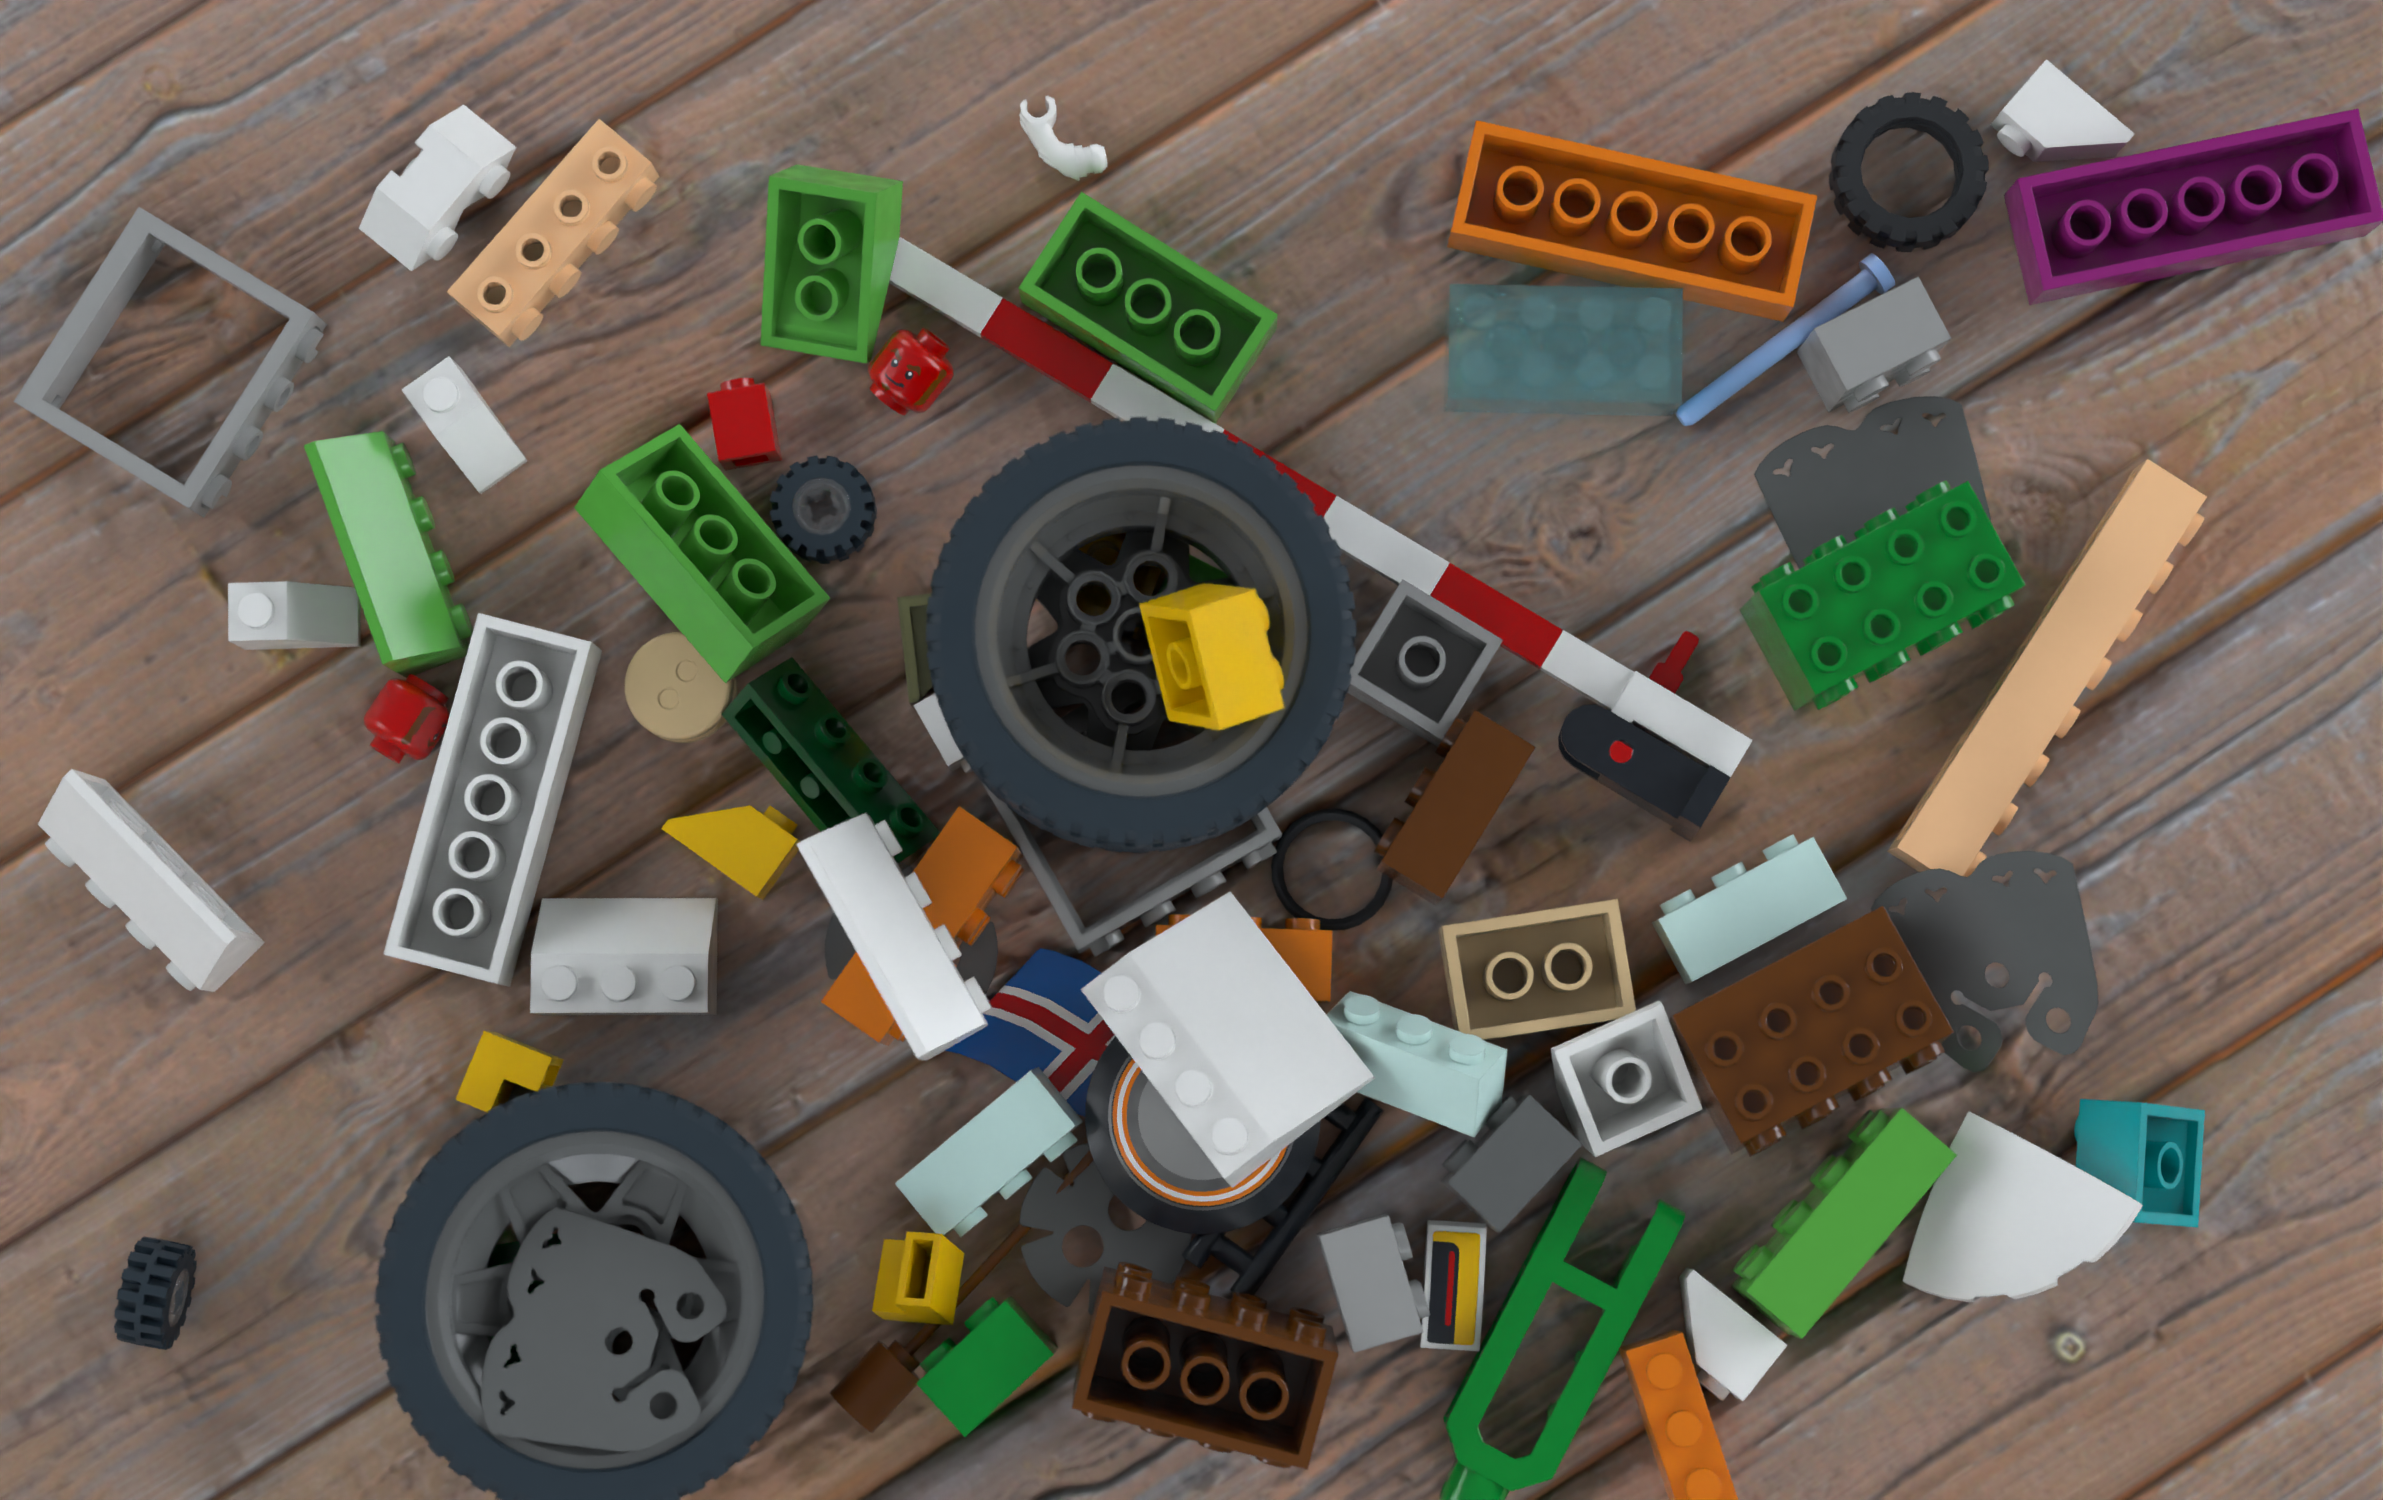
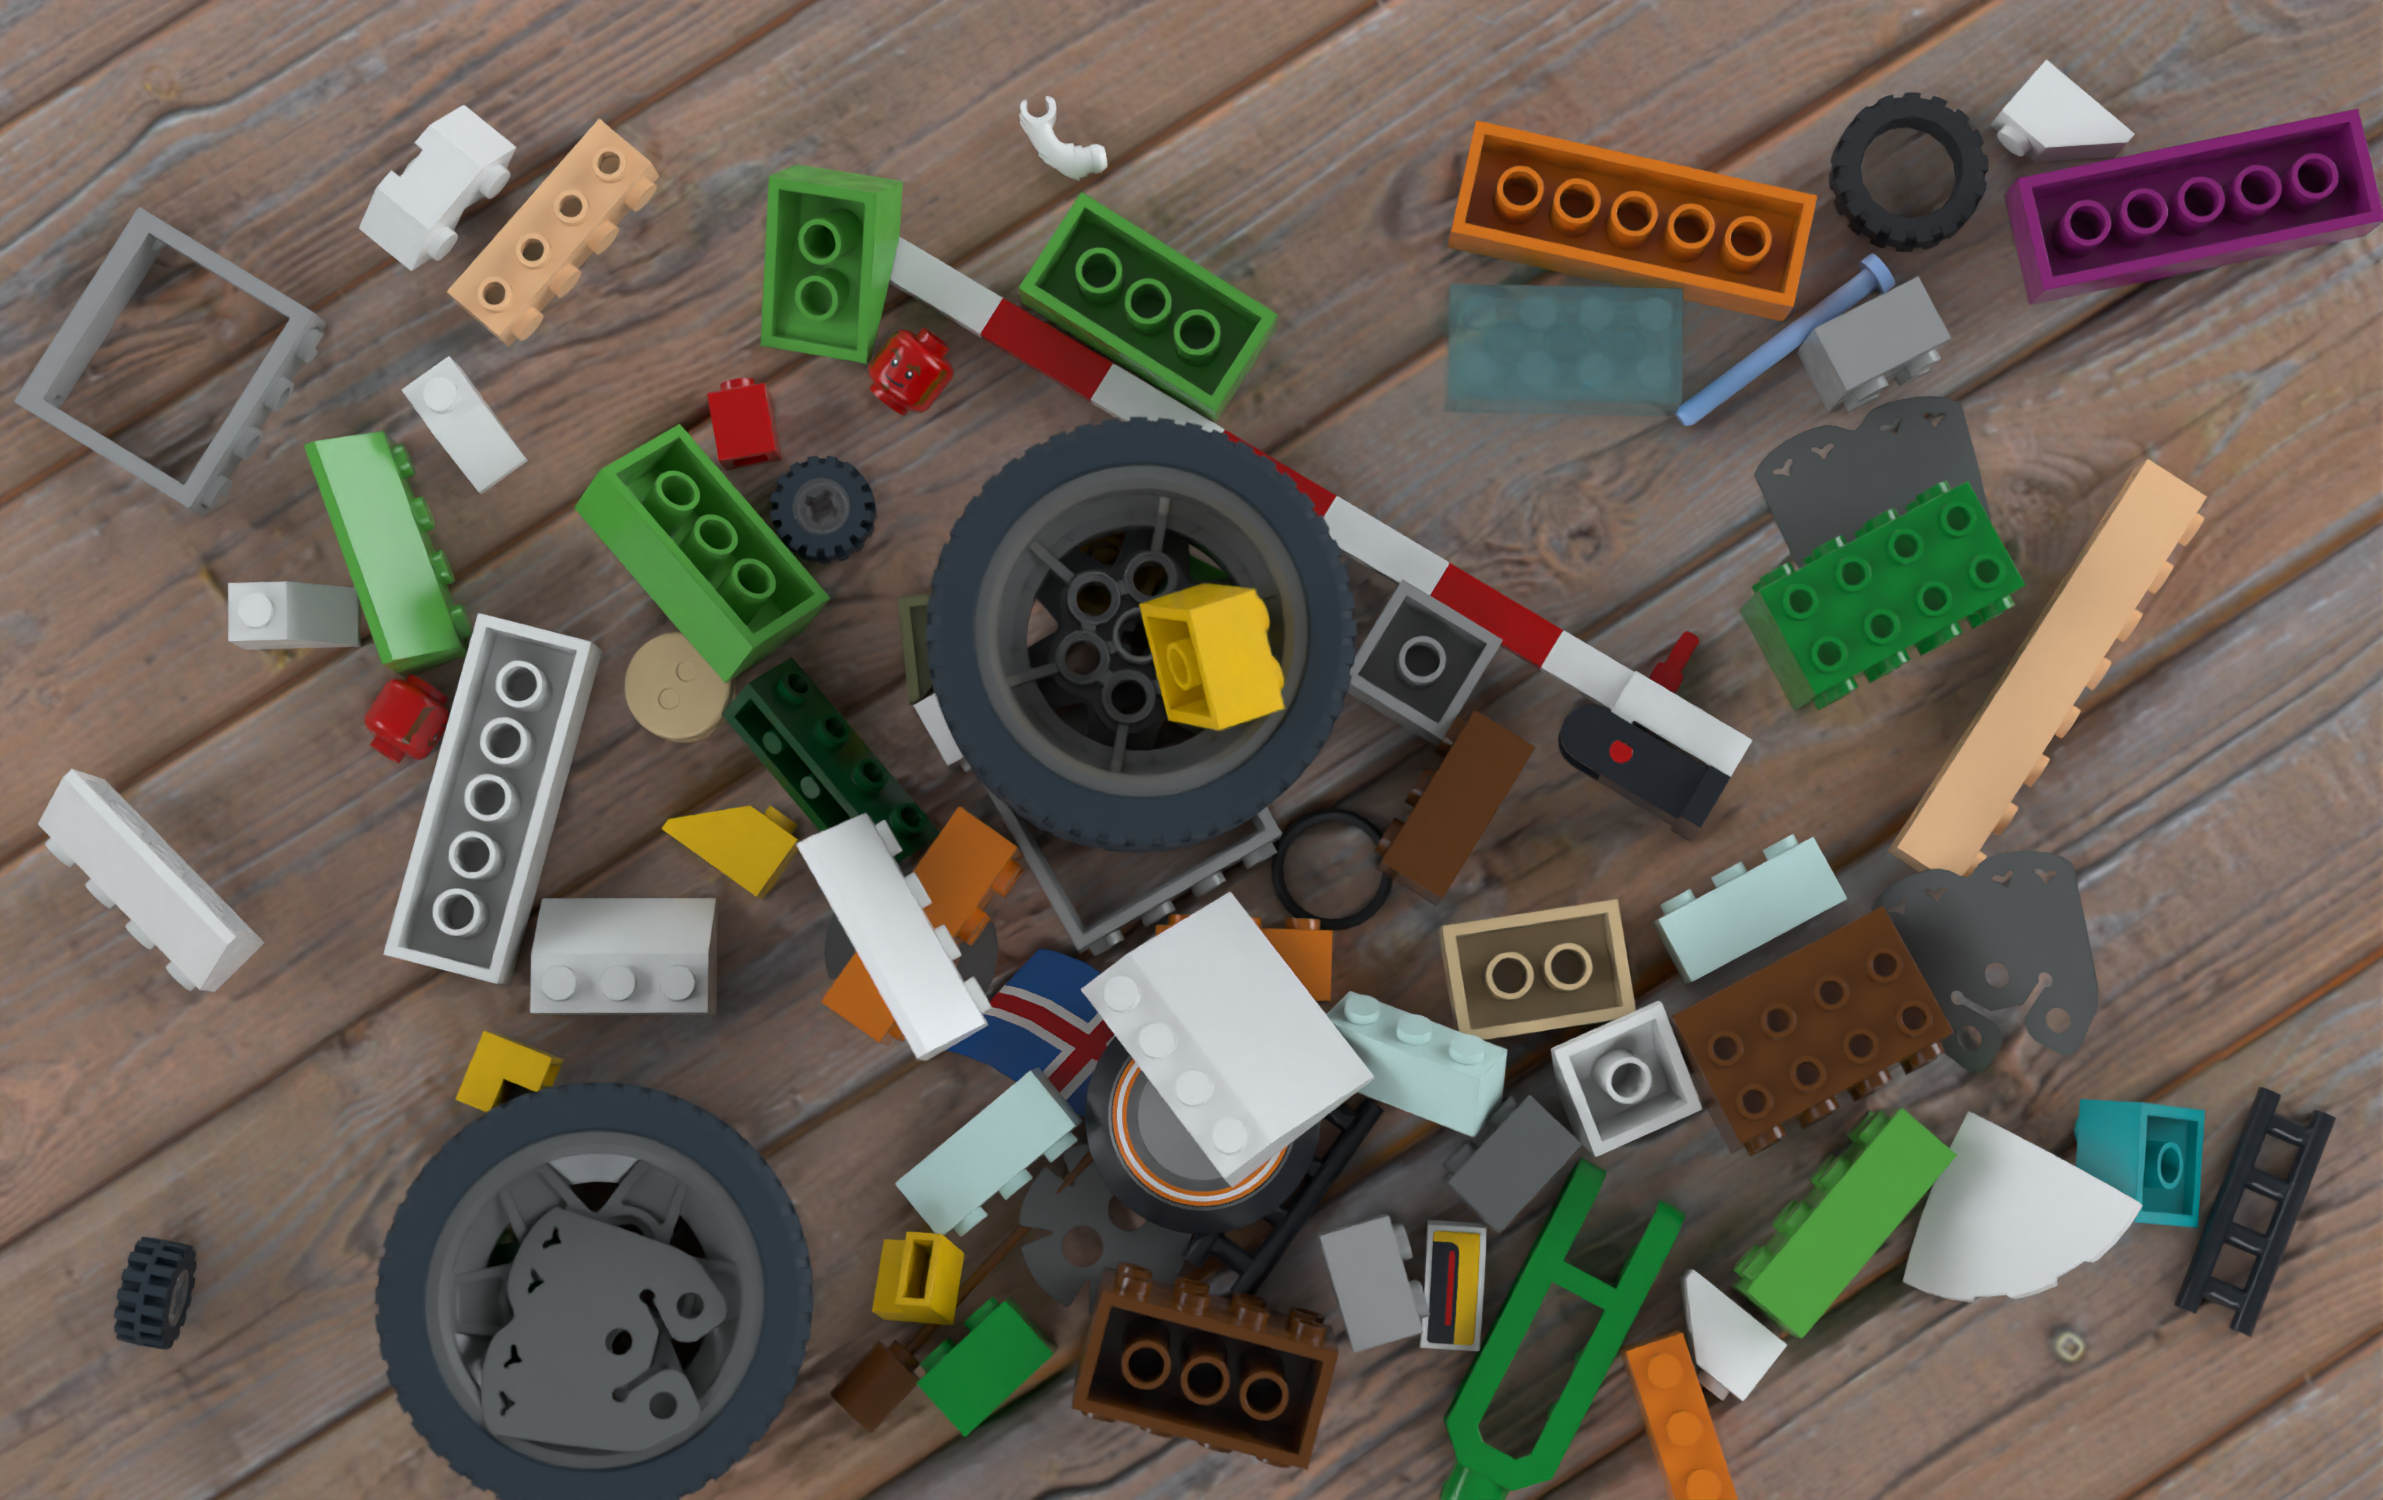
(2268, 1246): none -> black bar

